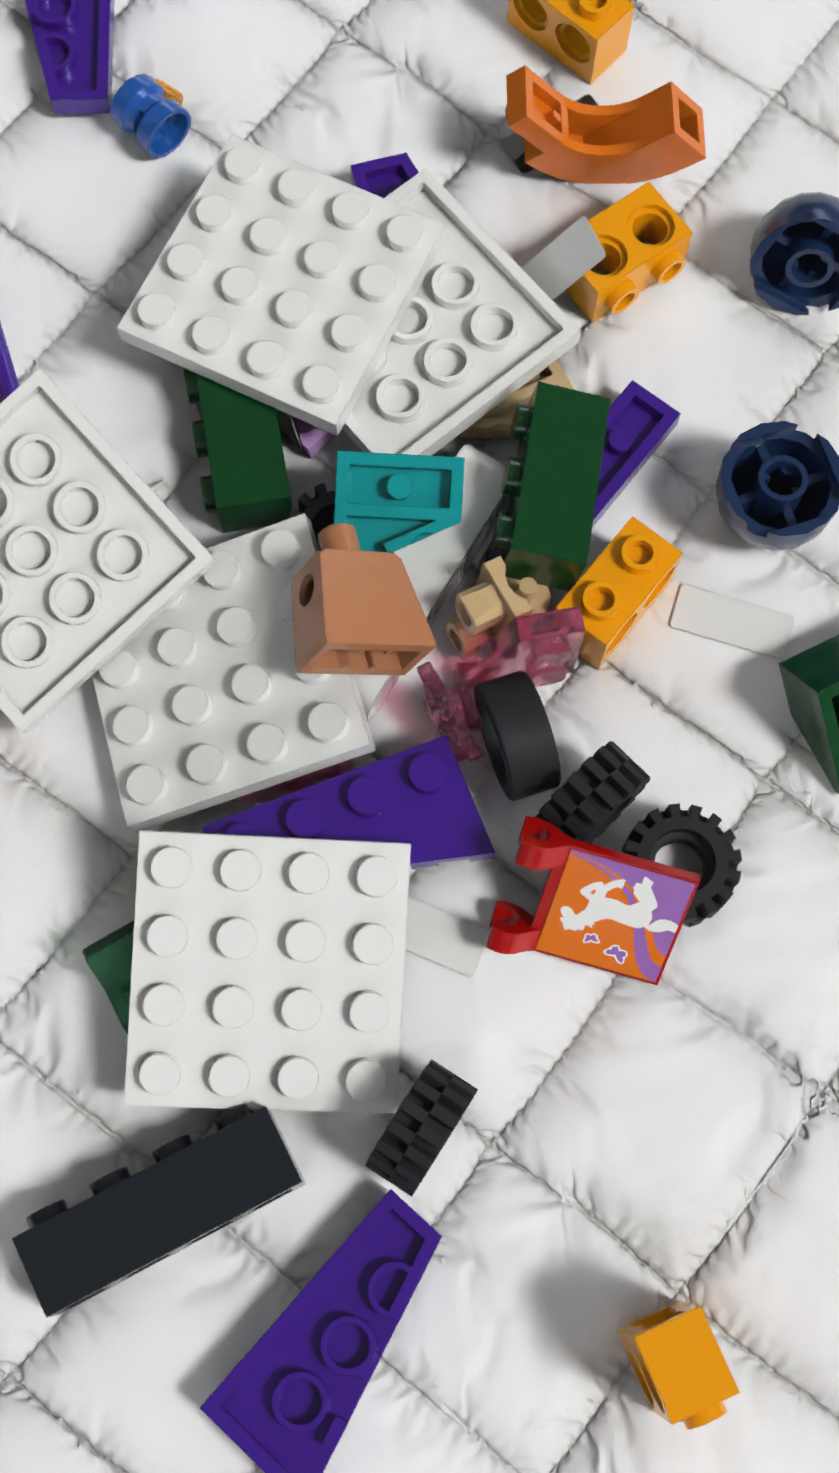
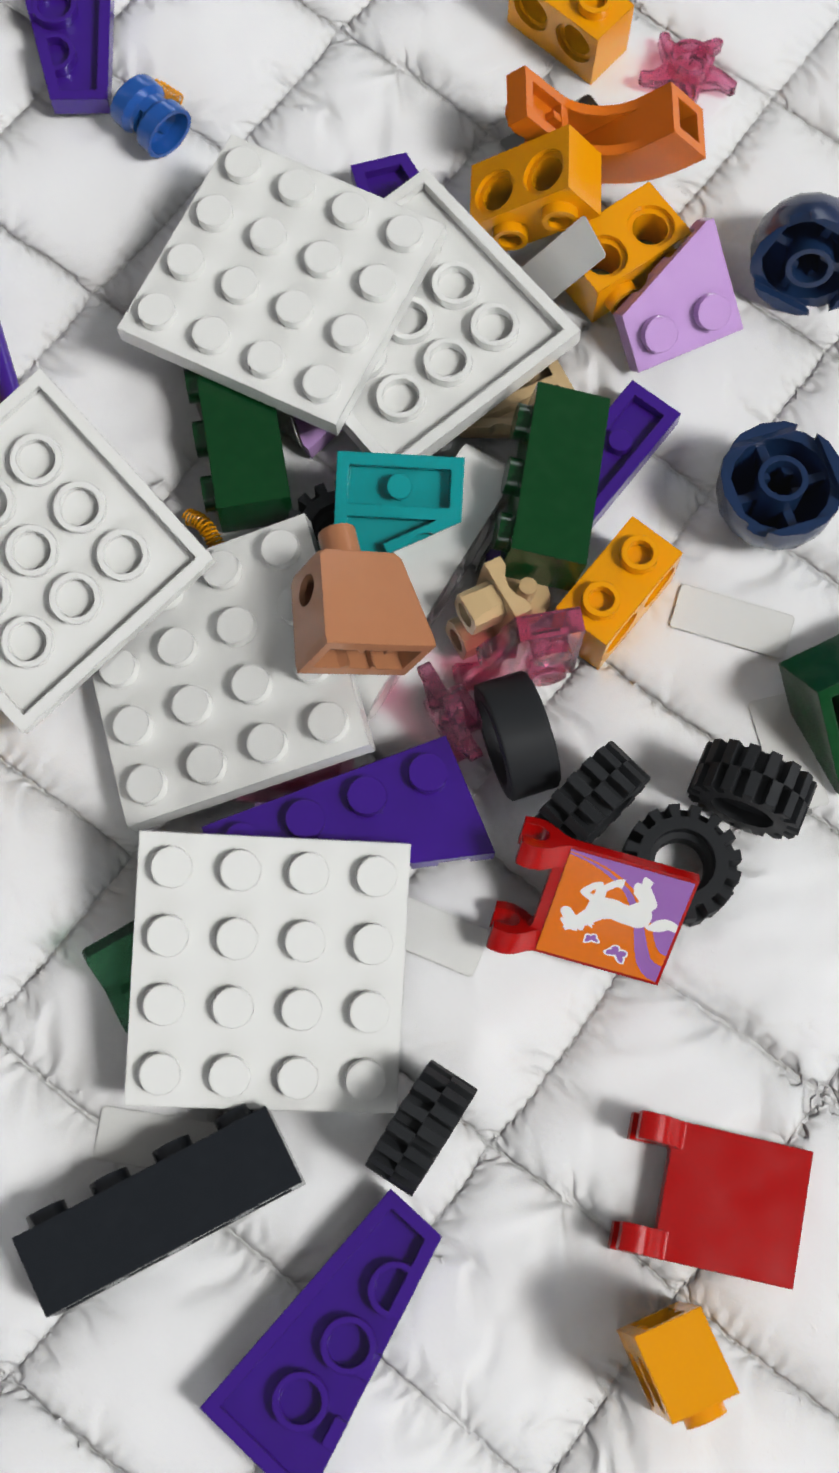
(132, 1135): none -> white sticker
(199, 524): none -> light orange leg
(537, 188): none -> light orange brick
(681, 304): none -> lavender wing
(689, 67): none -> clear pink animal
(722, 1202): none -> red flag
(752, 788): none -> black tyre
(781, 734): none -> white sticker

